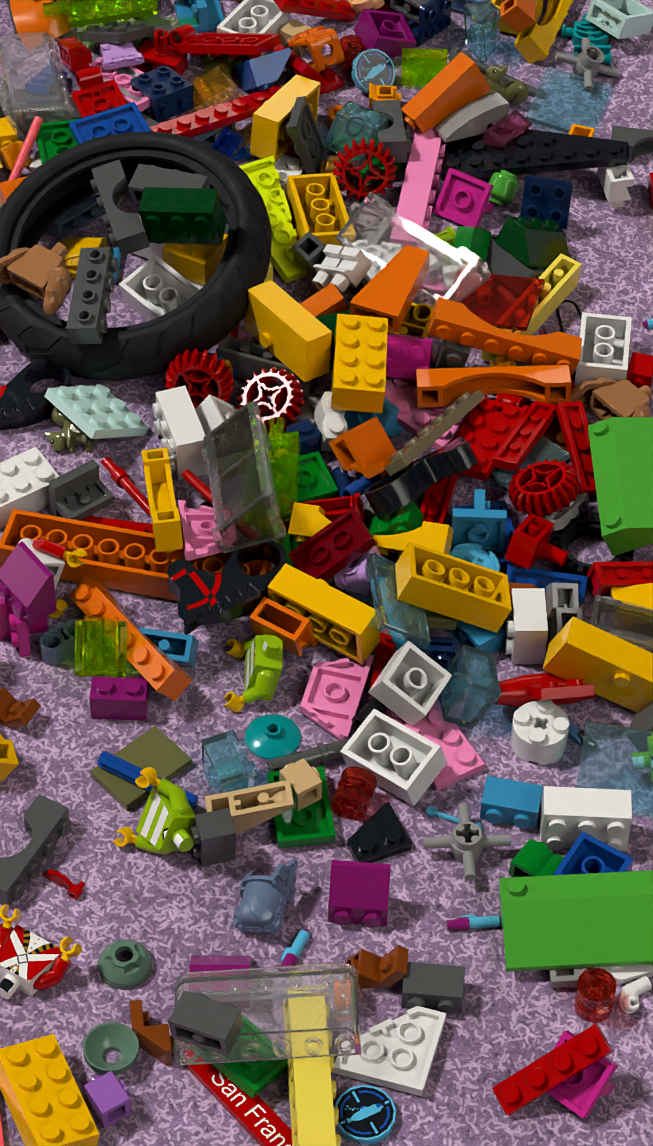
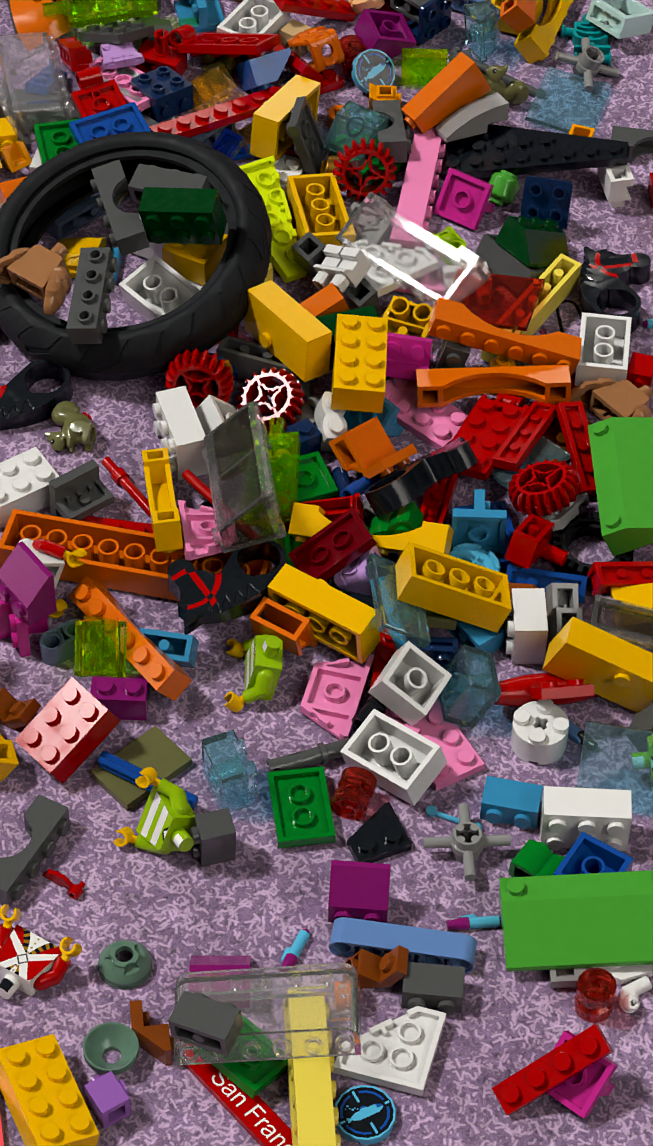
(26, 148): coral bar -> none
(67, 730): none -> brick
(97, 411): light aqua plate -> none
(253, 804): tan slope -> none
(265, 900): sand blue helmet -> none
(272, 745): teal dish -> none
(304, 781): tan brick -> none
(393, 287): orange slope -> none
(424, 944): none -> medium blue beam
(429, 434): dark tan plate -> none
(473, 239): green brick -> none
(506, 129): clear pink slope -> none
(606, 282): none -> black animal

